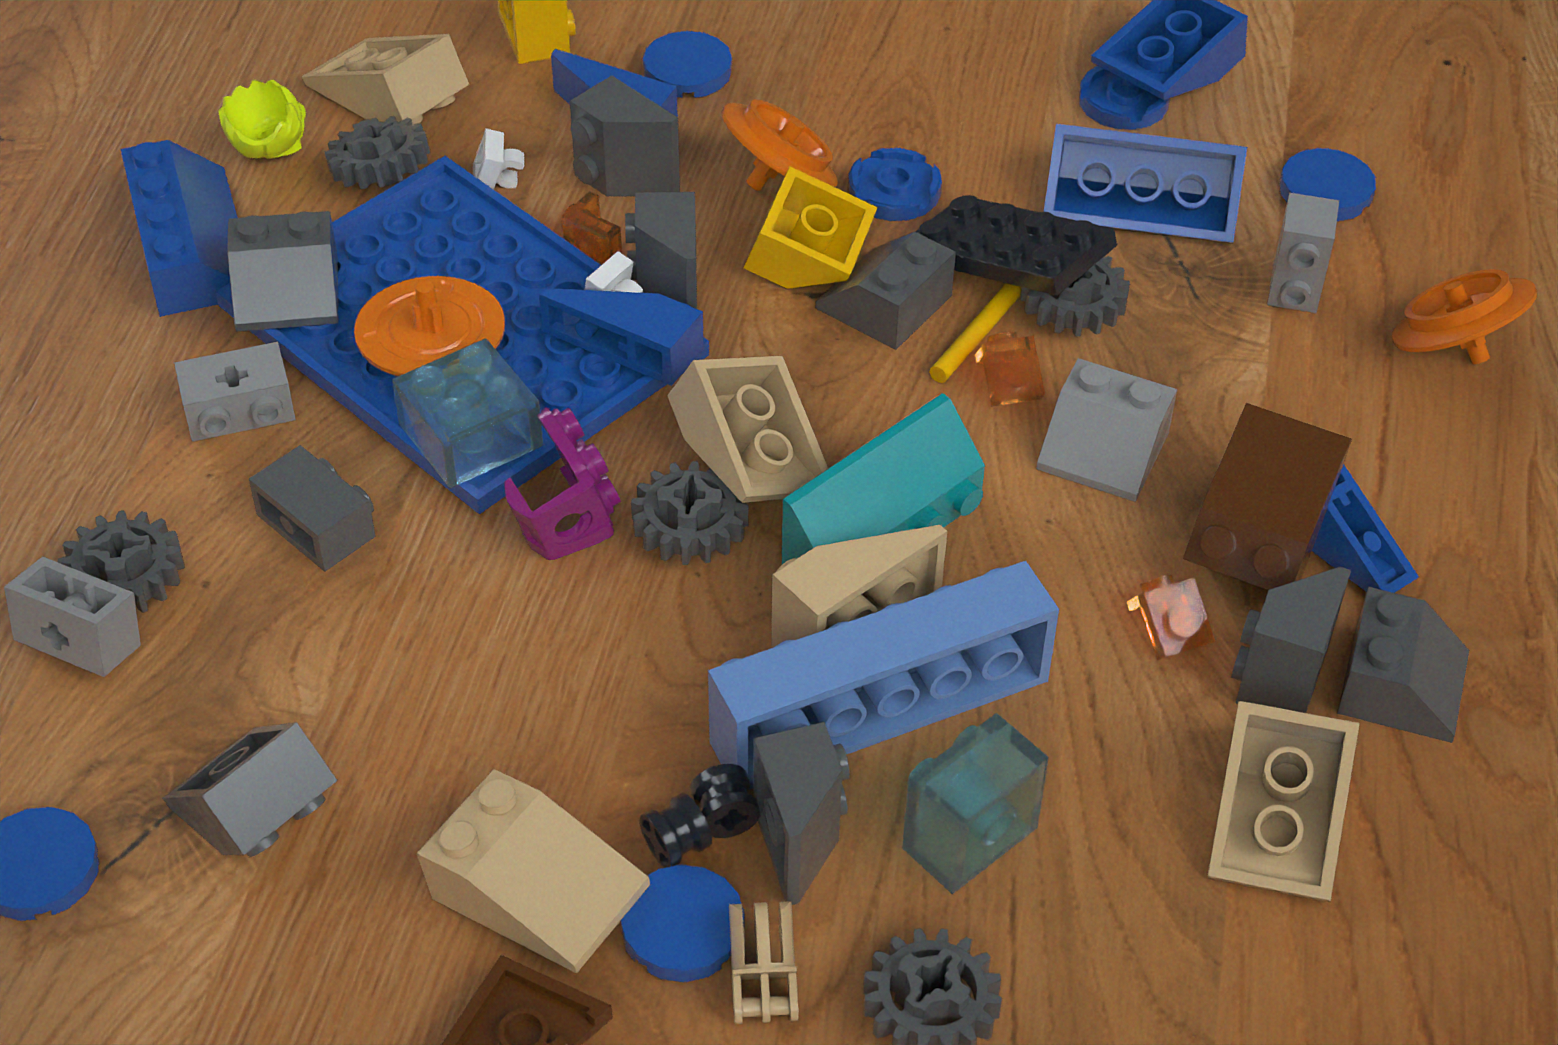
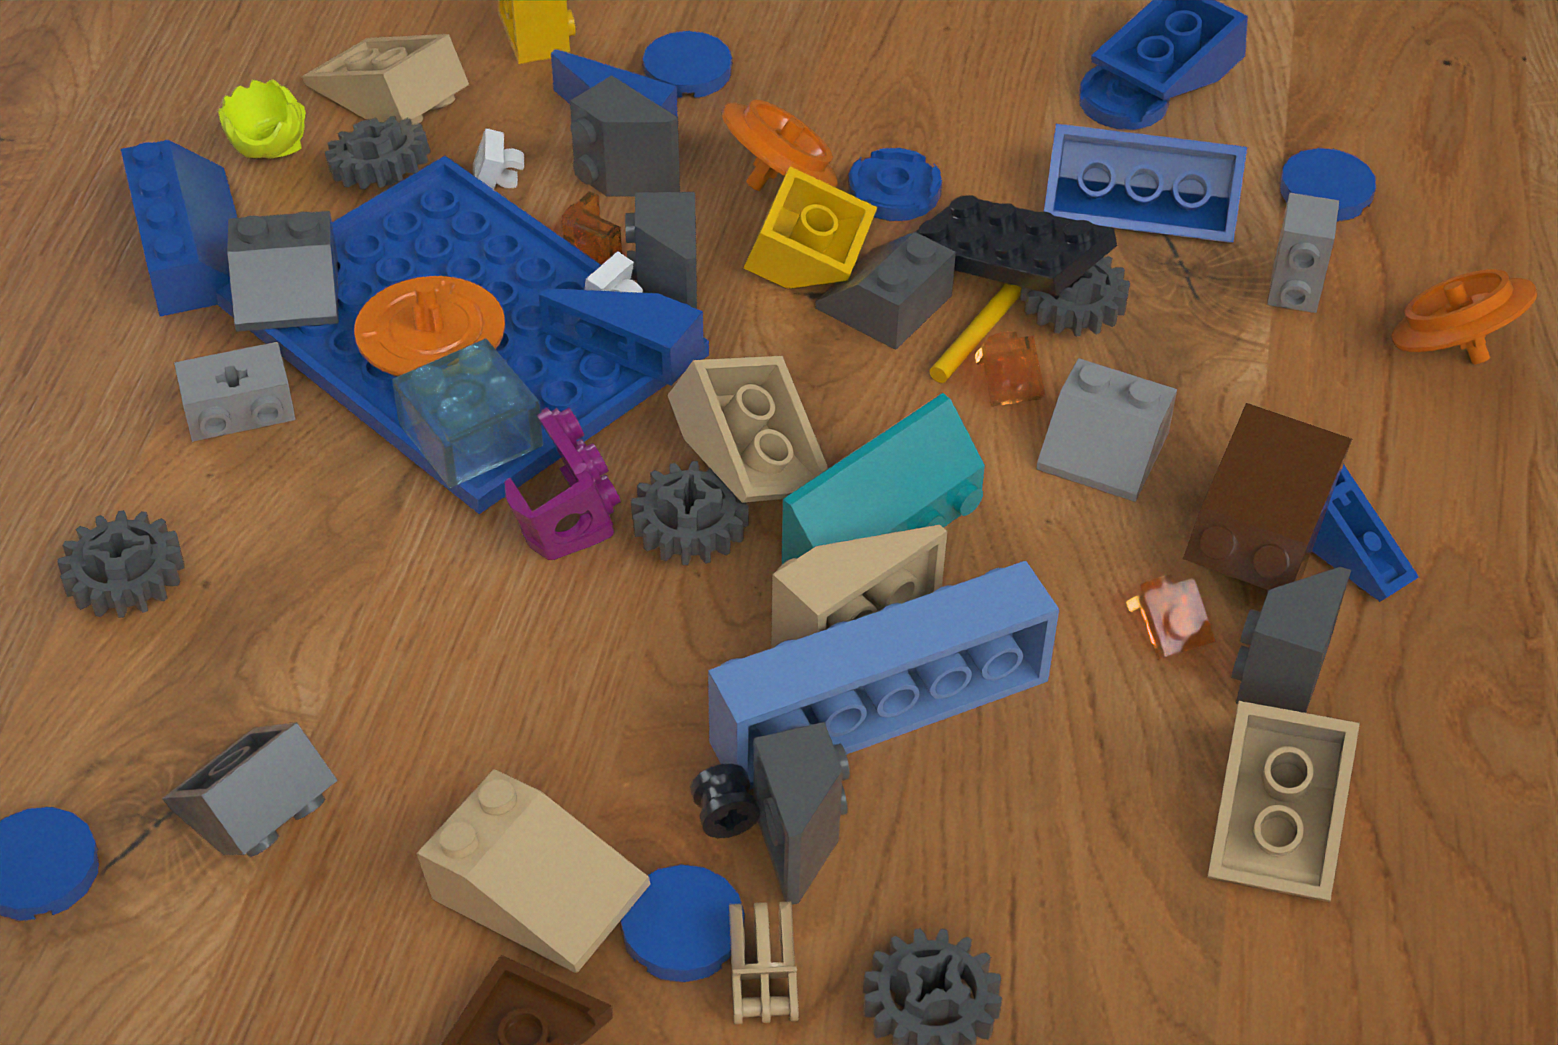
(73, 616): light grey brick -> none
(313, 507): dark grey brick -> none
(675, 830): black wheel -> none
(973, 801): clear light blue brick -> none
(1404, 667): dark grey slope -> none

